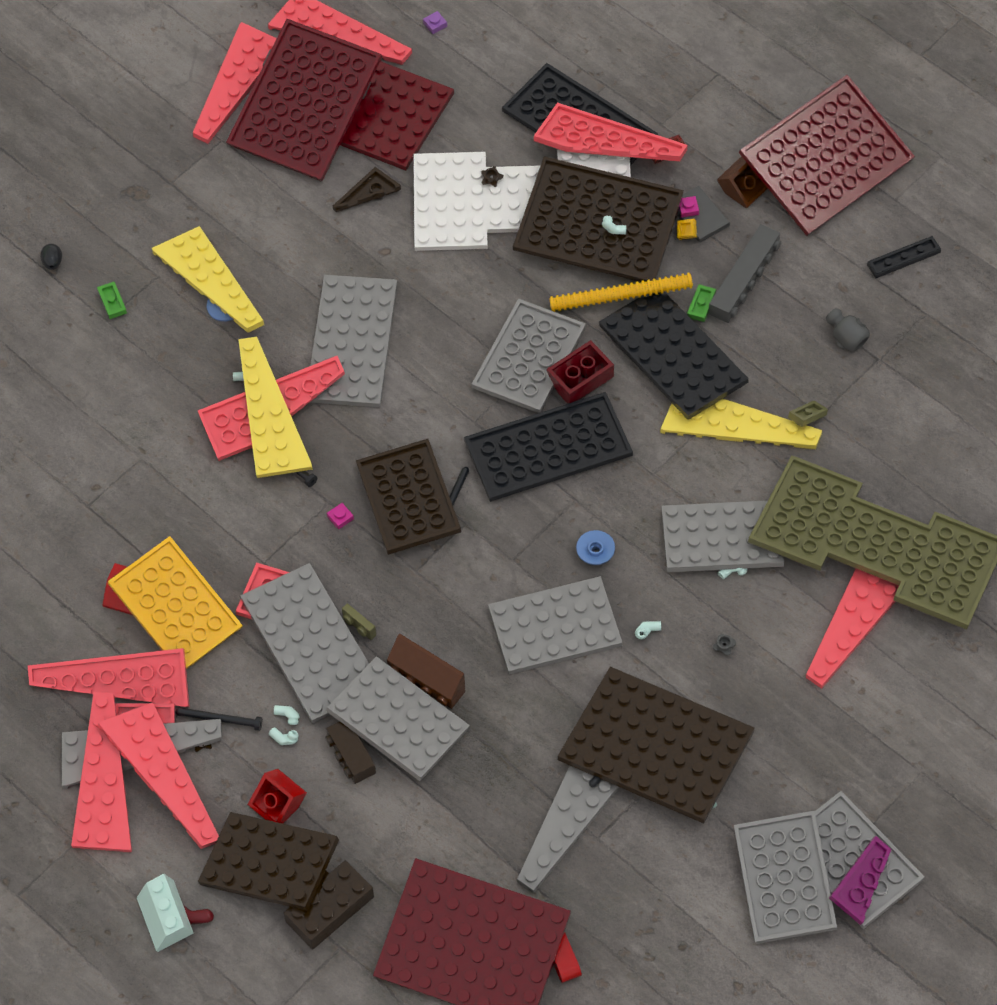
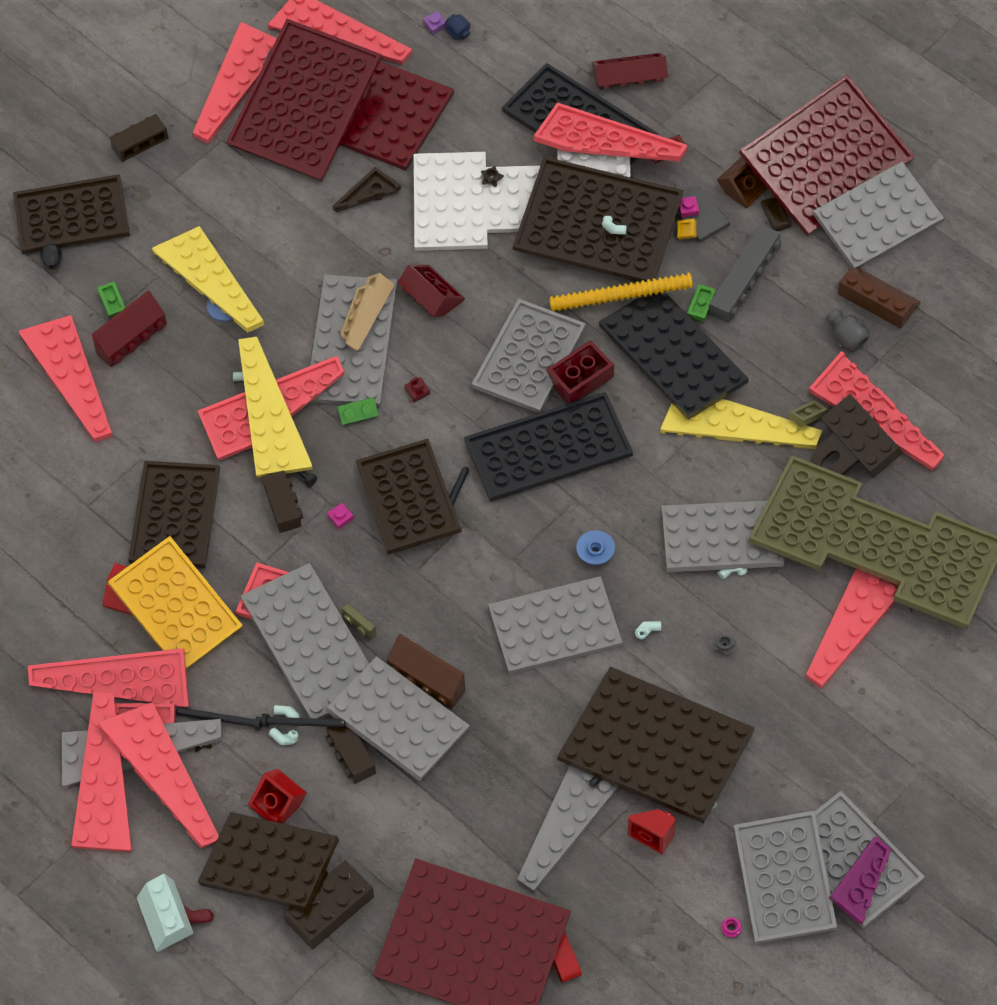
(64, 361): none -> coral wing
(71, 213): none -> dark brown plate
(129, 329): none -> dark red slope
(139, 137): none -> dark brown brick
(175, 503): none -> dark brown plate
(266, 721): none -> black bar
(282, 501): none -> dark brown brick
(357, 410): none -> bright green plate
(365, 309): none -> tan wedge
(417, 389): none -> dark red tile
(430, 289): none -> dark red slope
(457, 27): none -> dark blue head
(630, 69): none -> dark red slope
(652, 829): none -> red slope
(731, 921): none -> dark pink plate
(775, 214): none -> dark brown tile
(844, 379): none -> coral wing
(856, 439): none -> dark brown brick
(877, 215): none -> light grey plate
(877, 297): none -> reddish brown slope
(904, 257): black tile -> none

